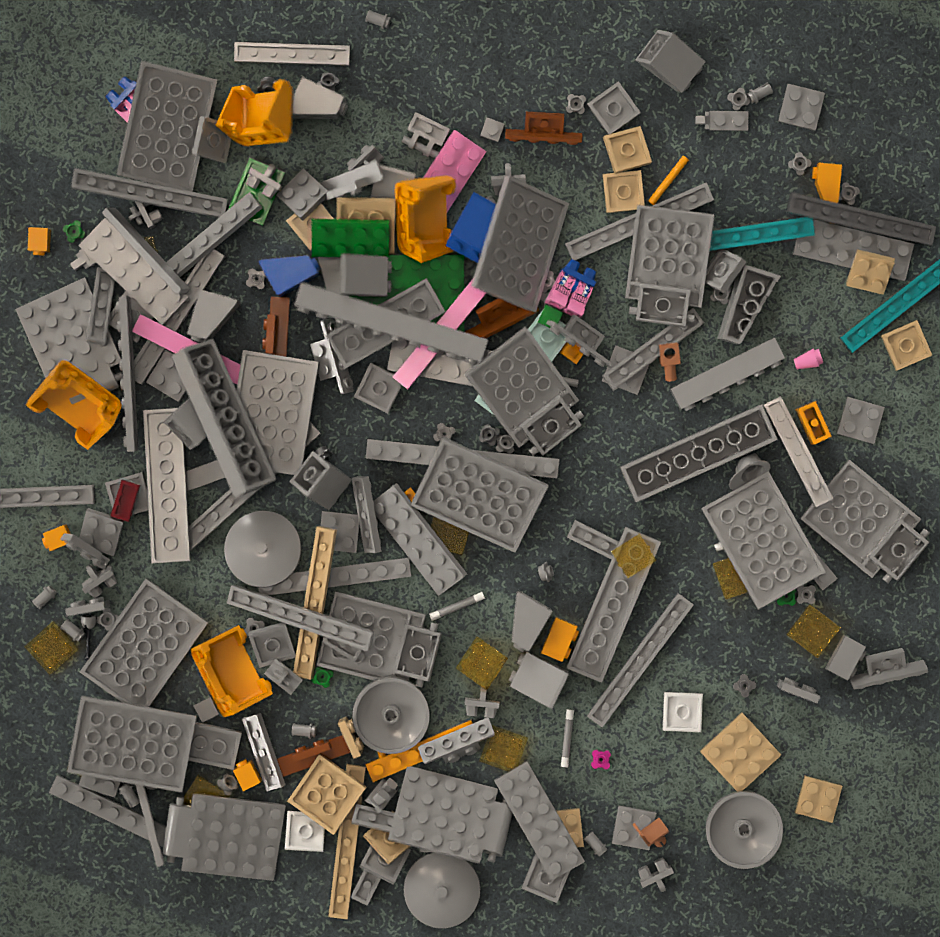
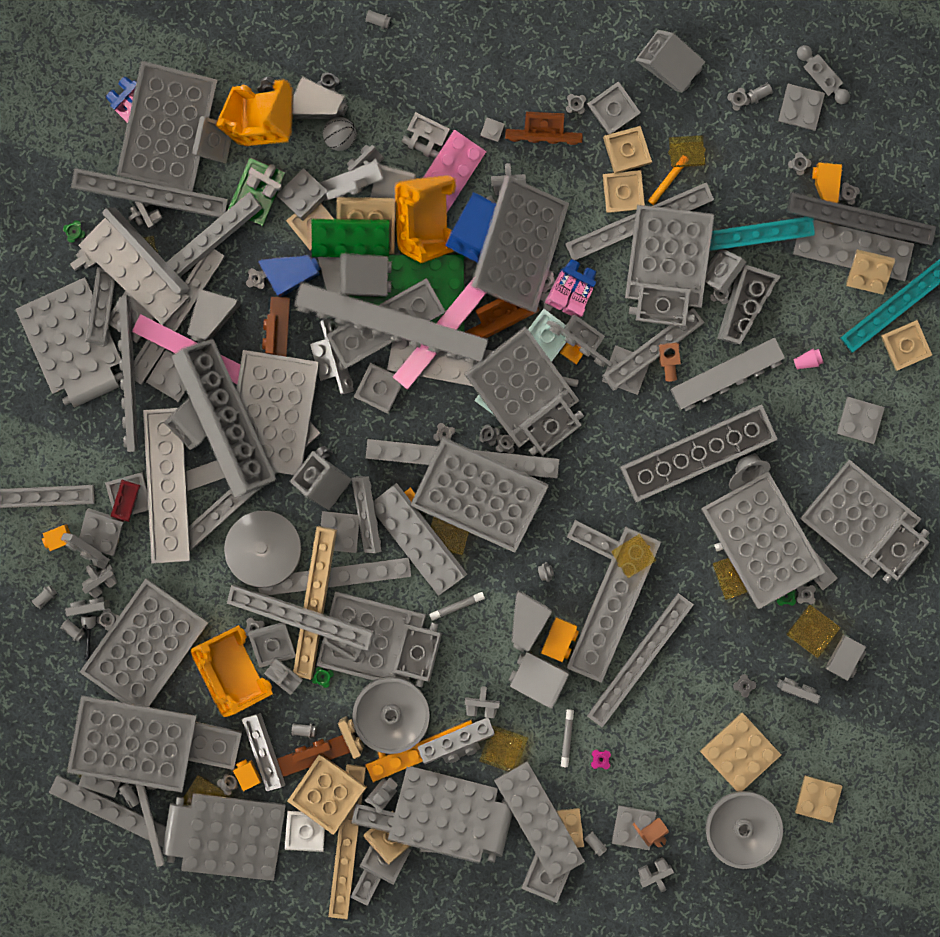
(39, 240): light orange brick -> none
(51, 647): clear yellow plate -> none
(89, 416): light orange windscreen -> none
(206, 709): light grey tile -> none
(292, 54): light grey plate -> none
(339, 133): none -> light grey piece
(441, 890): light grey dish -> none
(481, 663): clear yellow plate -> none
(549, 314): green tile -> none
(682, 712): white plate -> none
(686, 151): none -> clear yellow piece
(724, 120): light grey hinge -> none
(798, 452): light grey plate -> none
(813, 423): light orange brick -> none
(823, 74): none -> light grey plate
(887, 667): light grey bracket -> none

